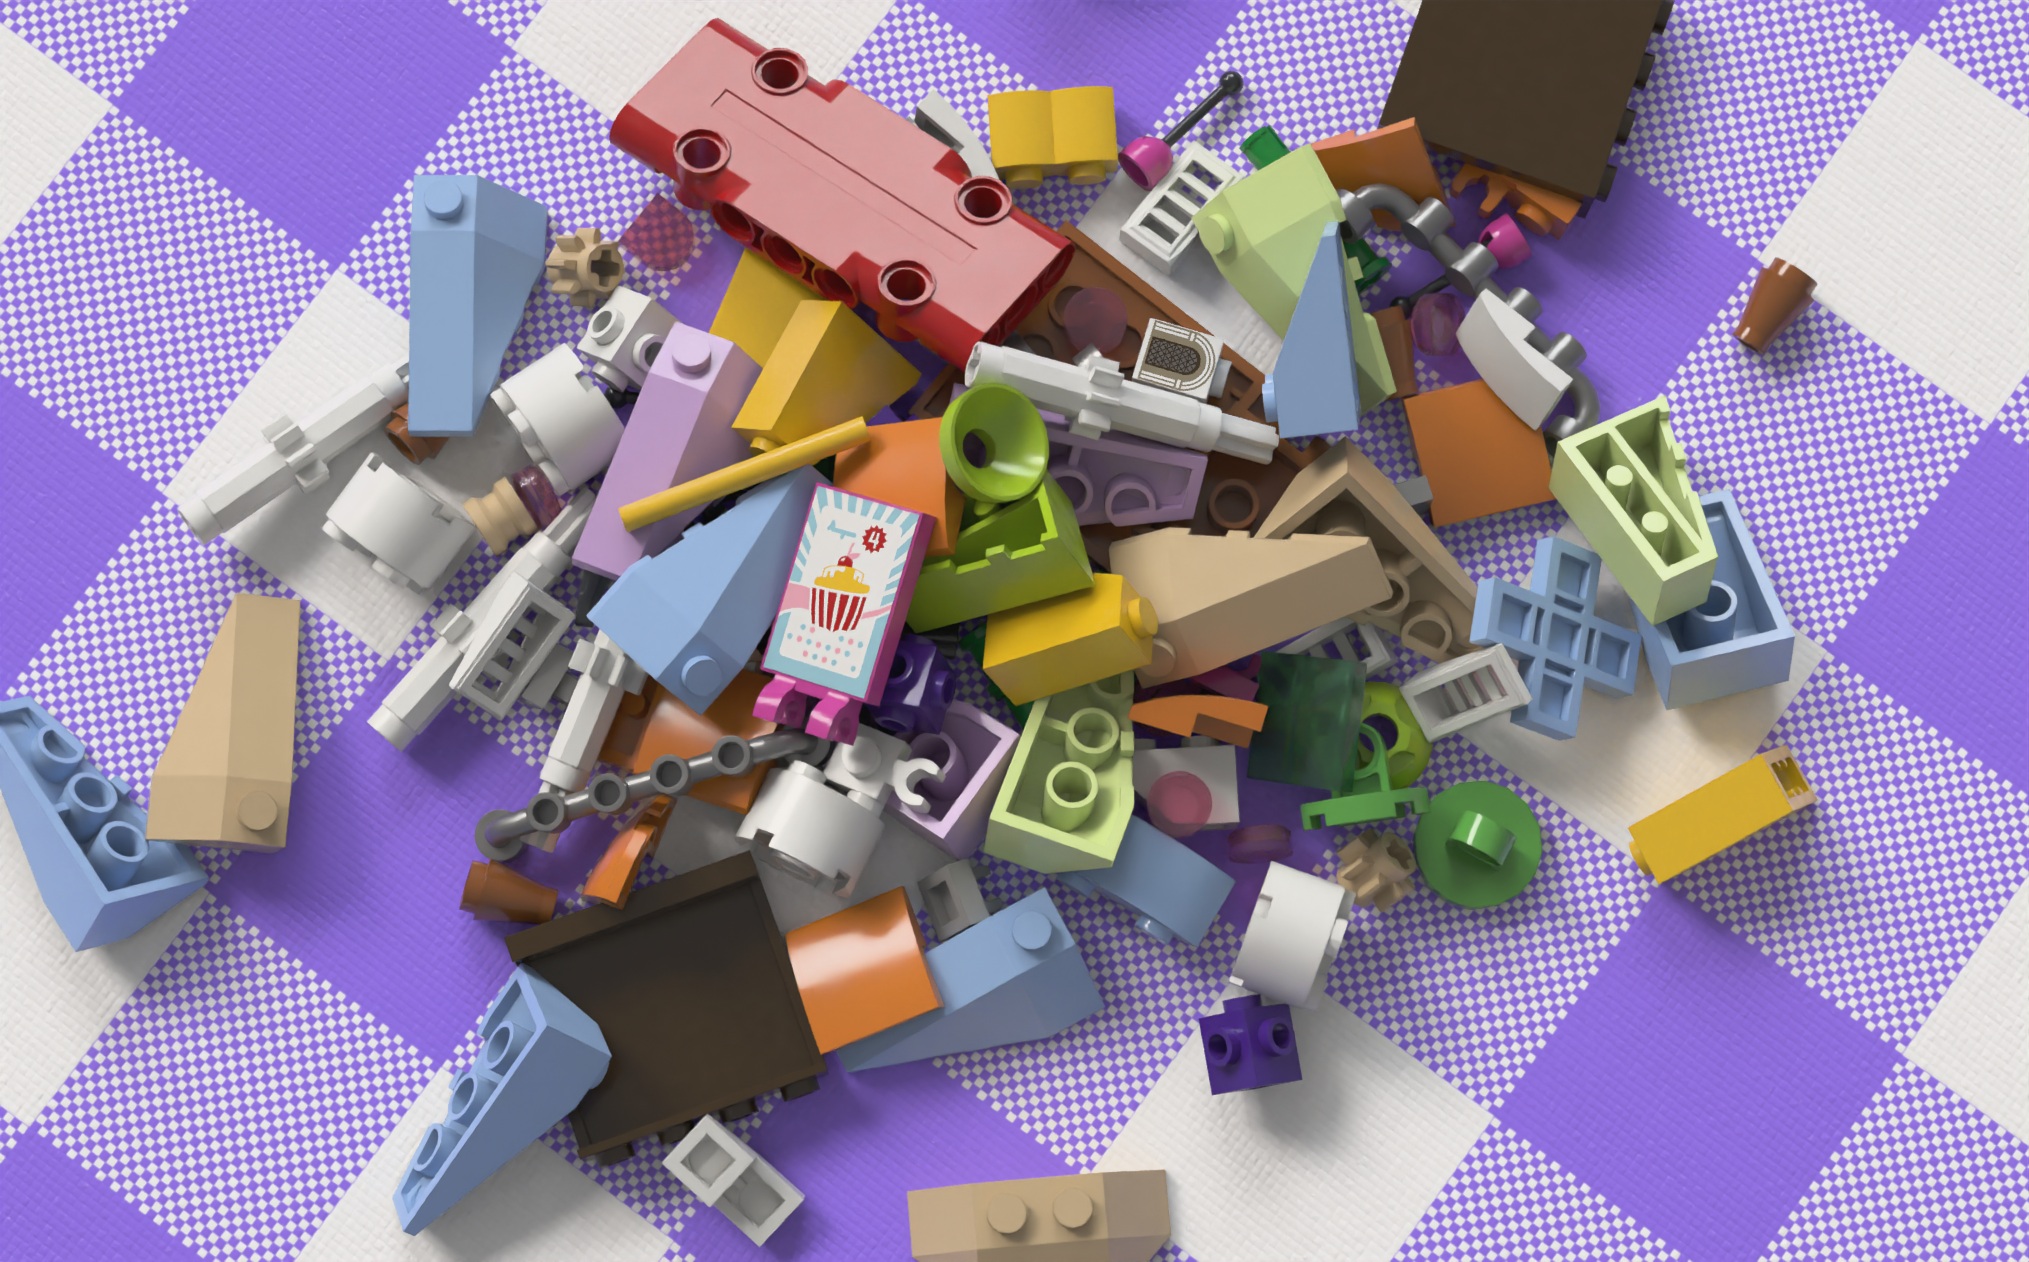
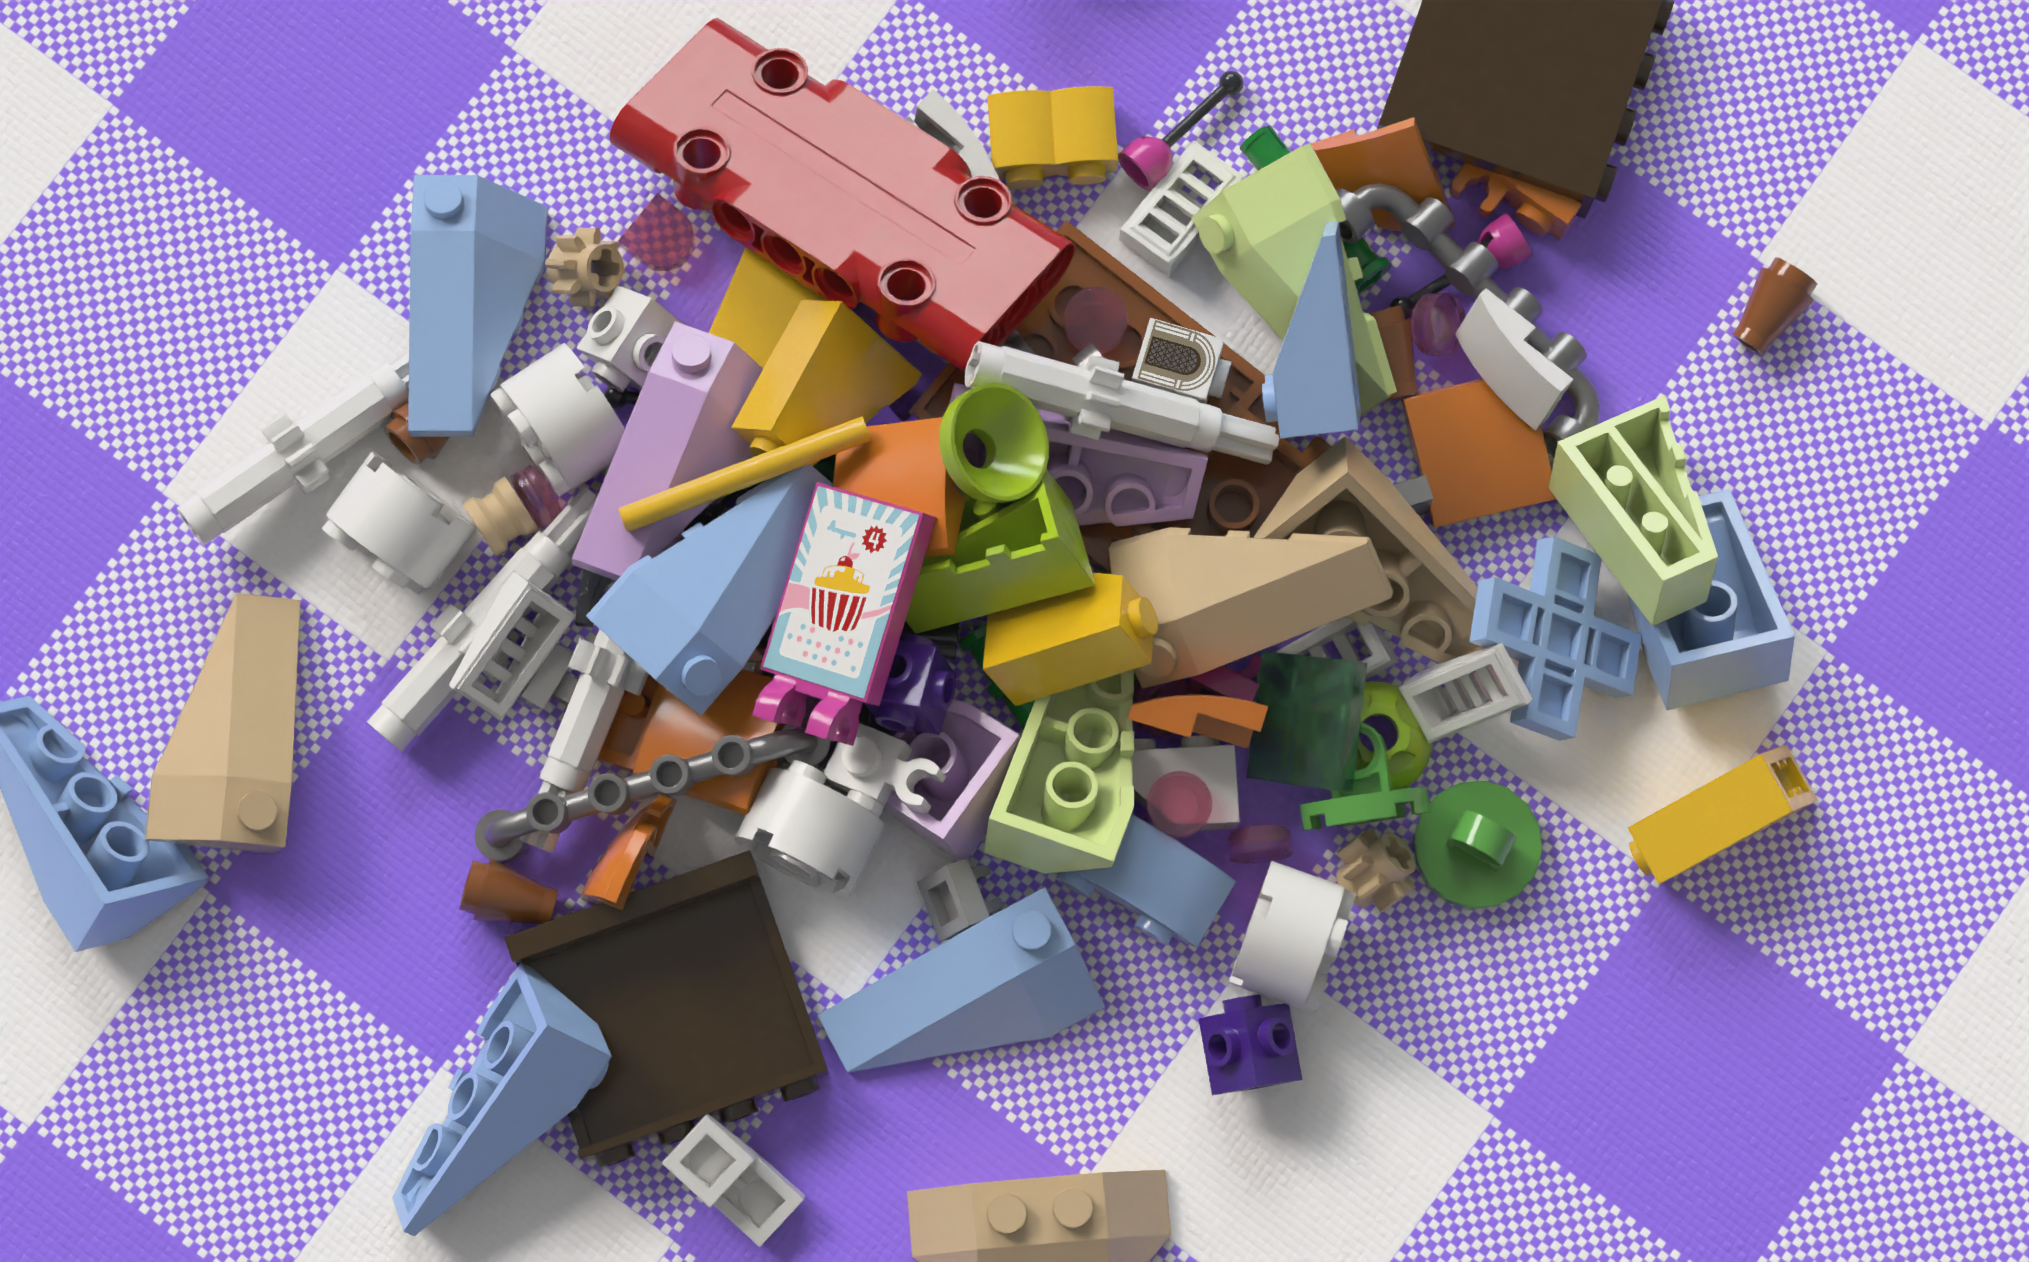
(862, 970): orange slope -> none

